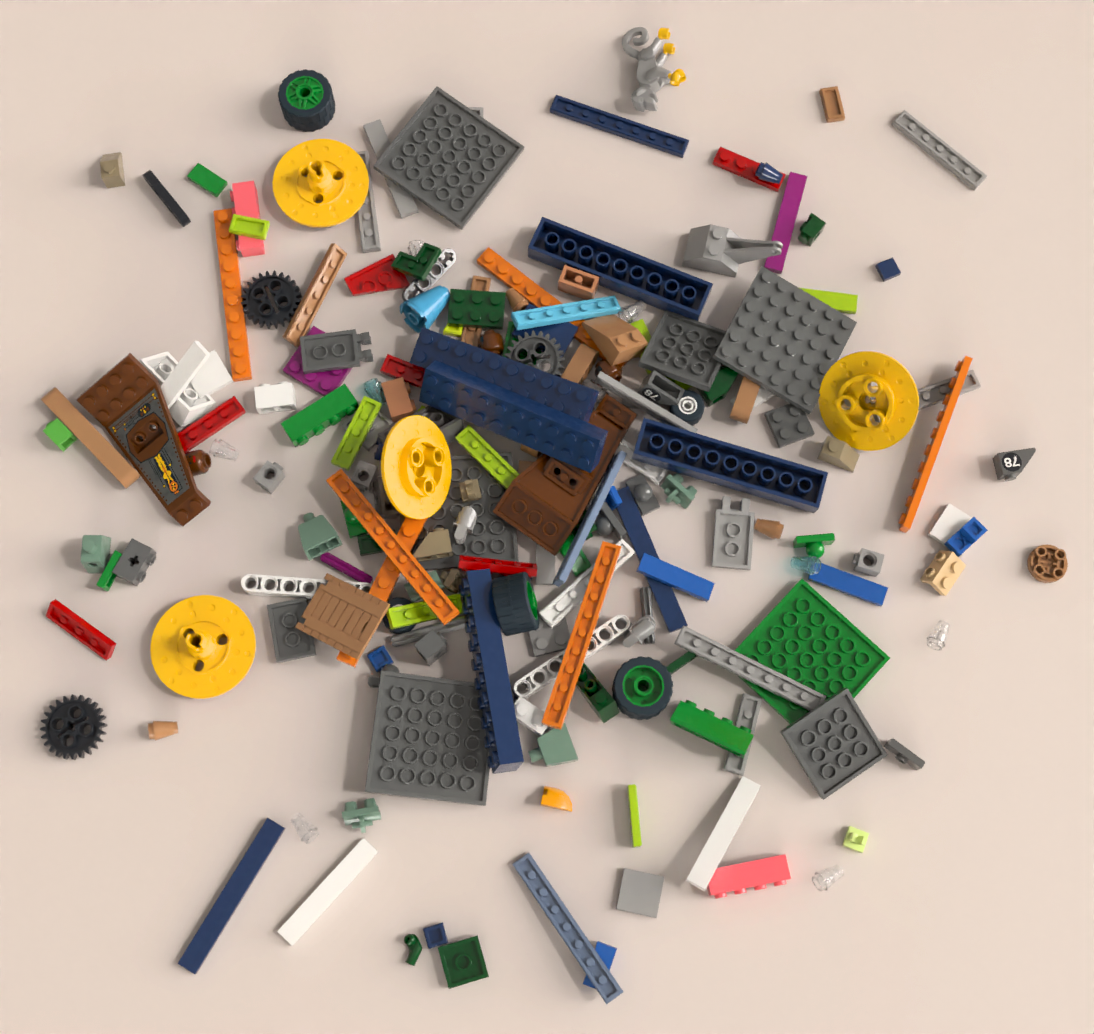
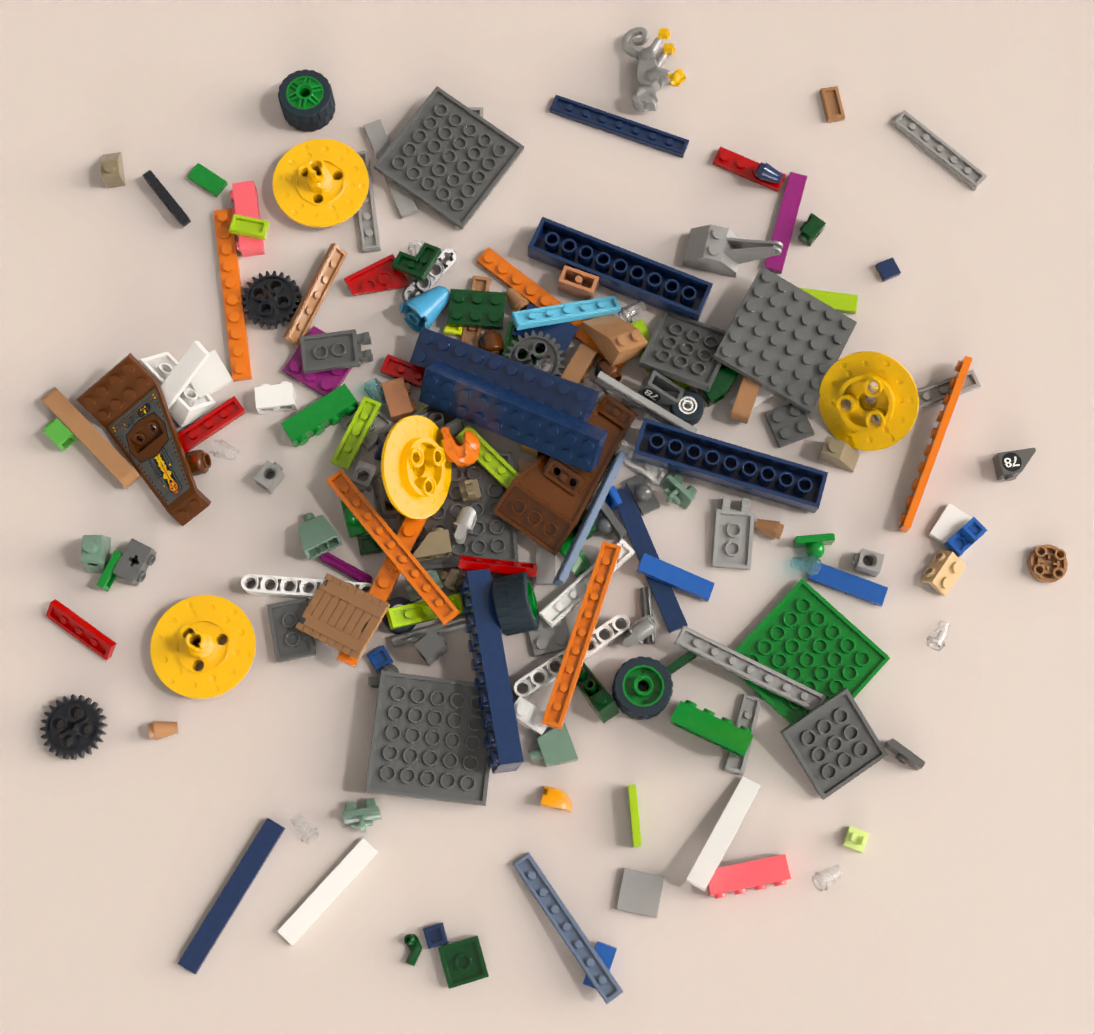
(463, 453): none -> orange helmet

